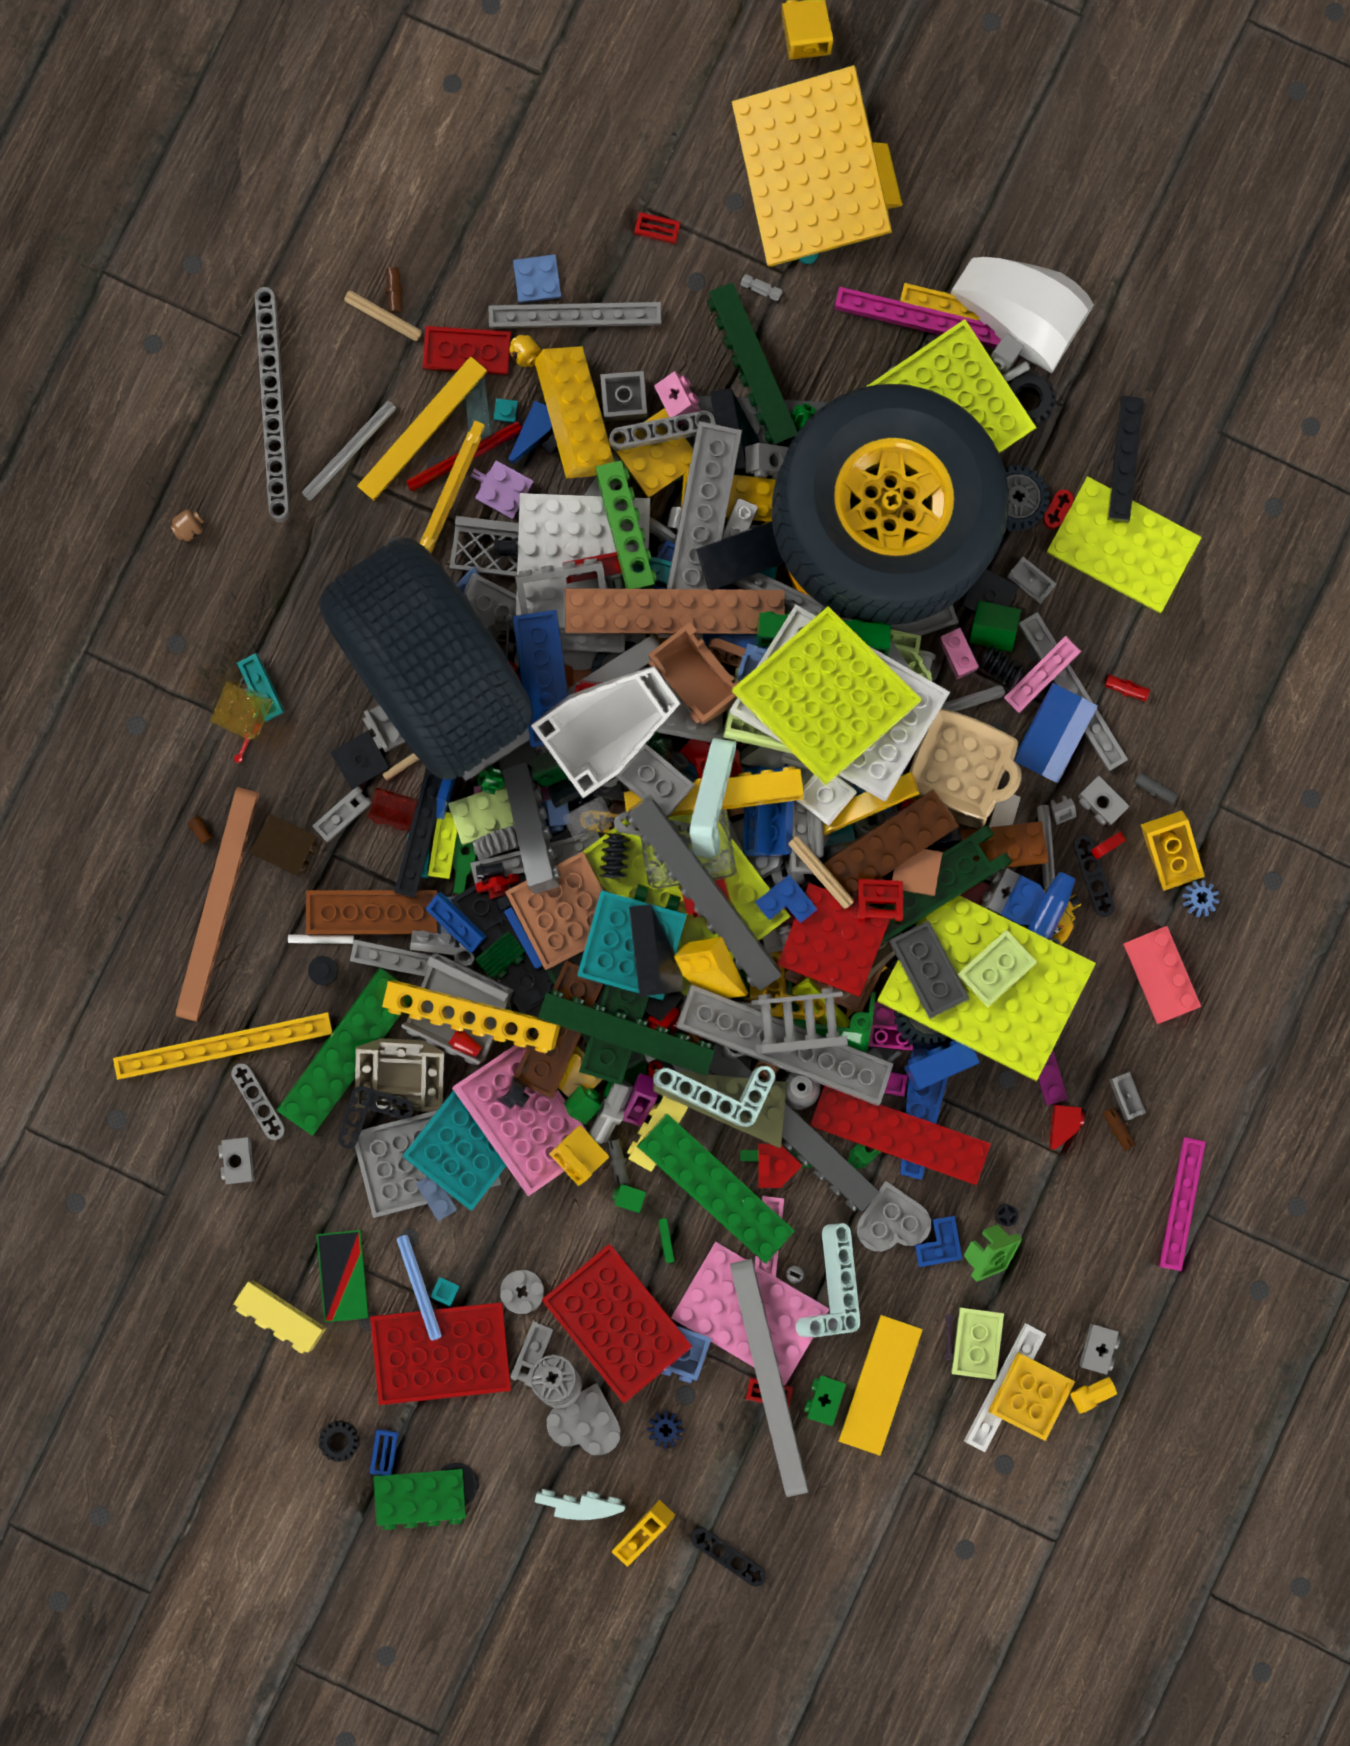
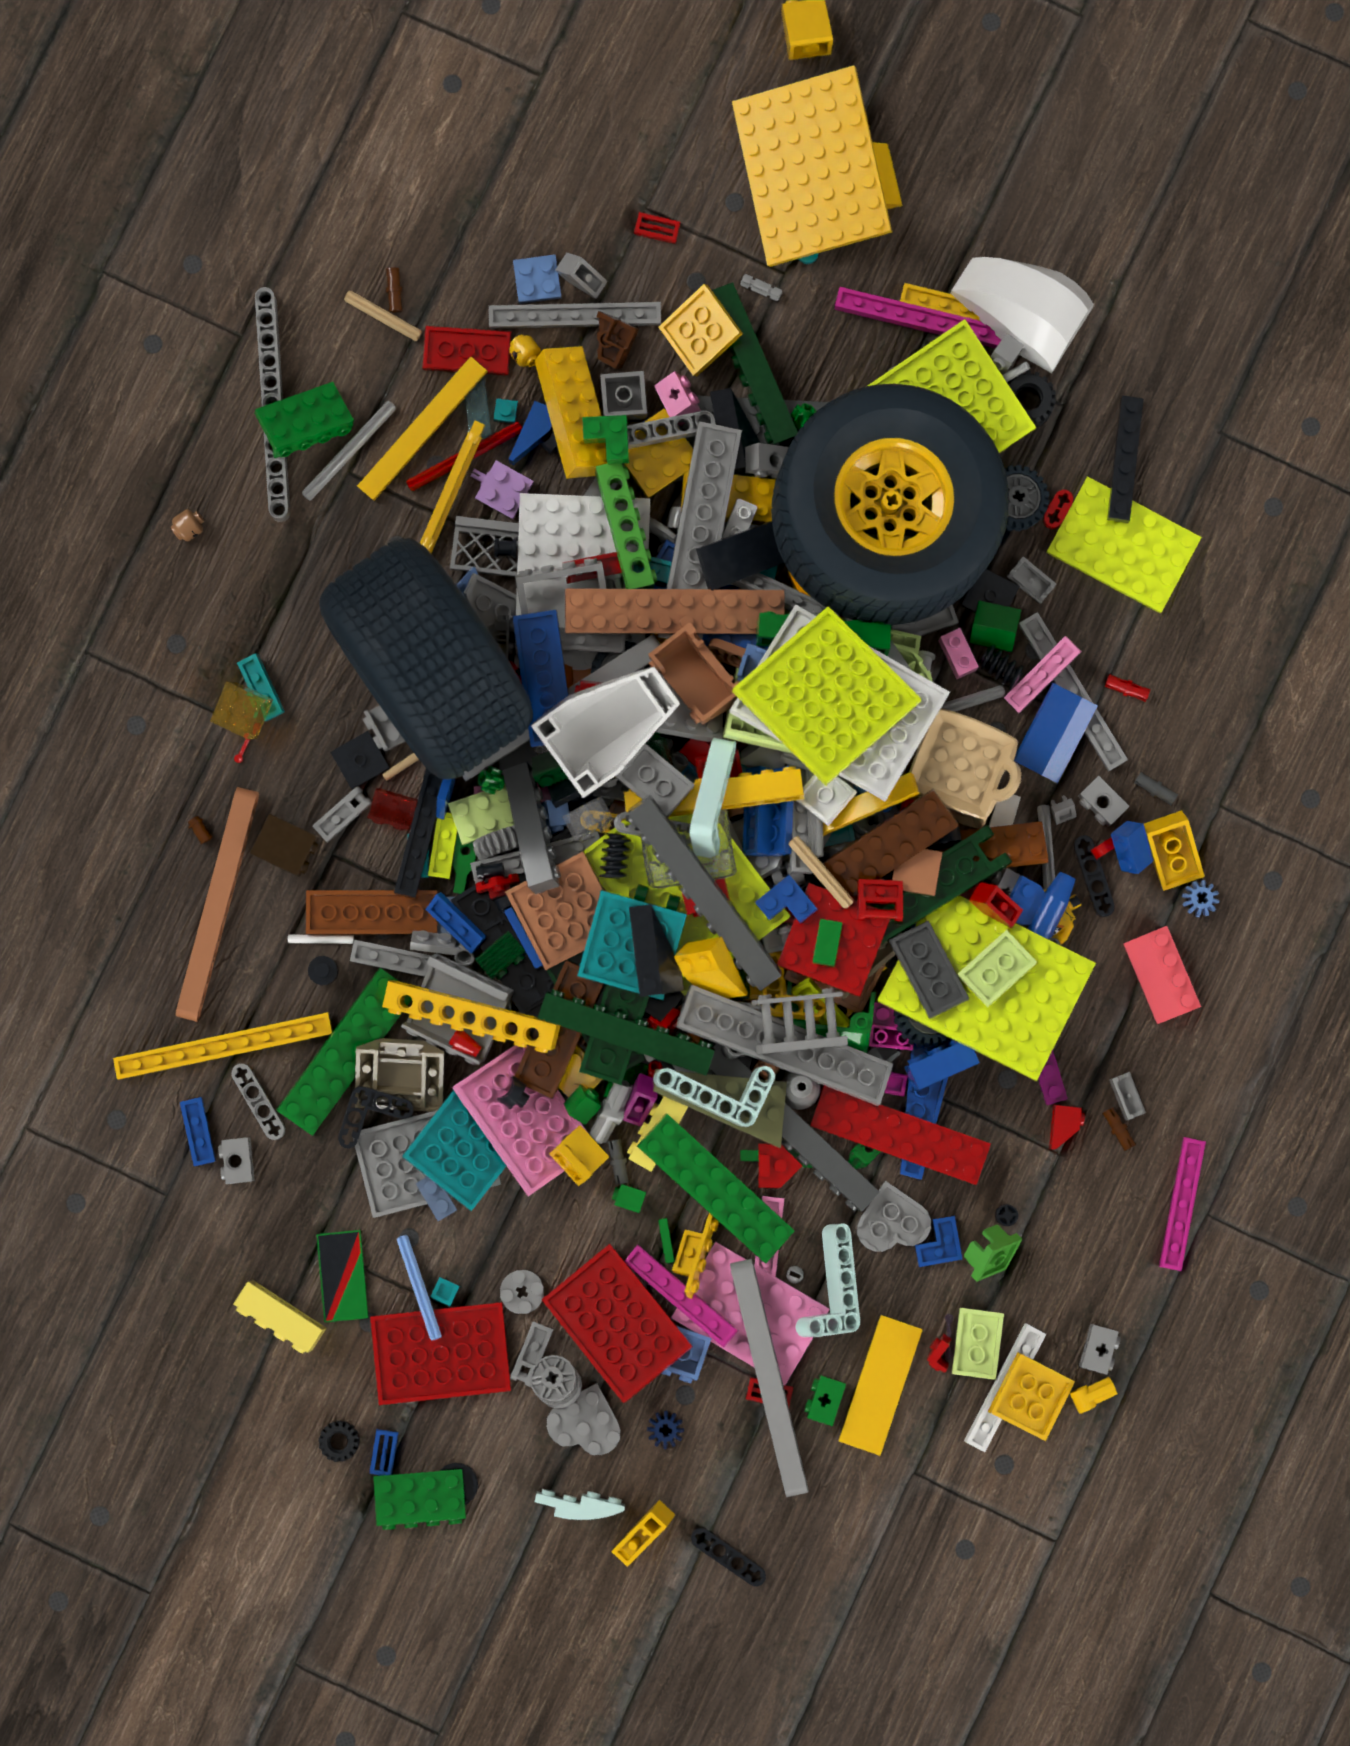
(197, 1131): none -> blue plate
(305, 419): none -> green bracket
(581, 275): none -> light grey slope
(608, 430): none -> green brick
(614, 340): none -> reddish brown slope
(674, 1291): none -> dark pink tile
(692, 1253): none -> yellow bracket
(700, 330): none -> yellow plate
(827, 942): none -> green tile
(937, 1349): none -> red bracket
(995, 904): none -> red slope
(1132, 847): none -> blue brick

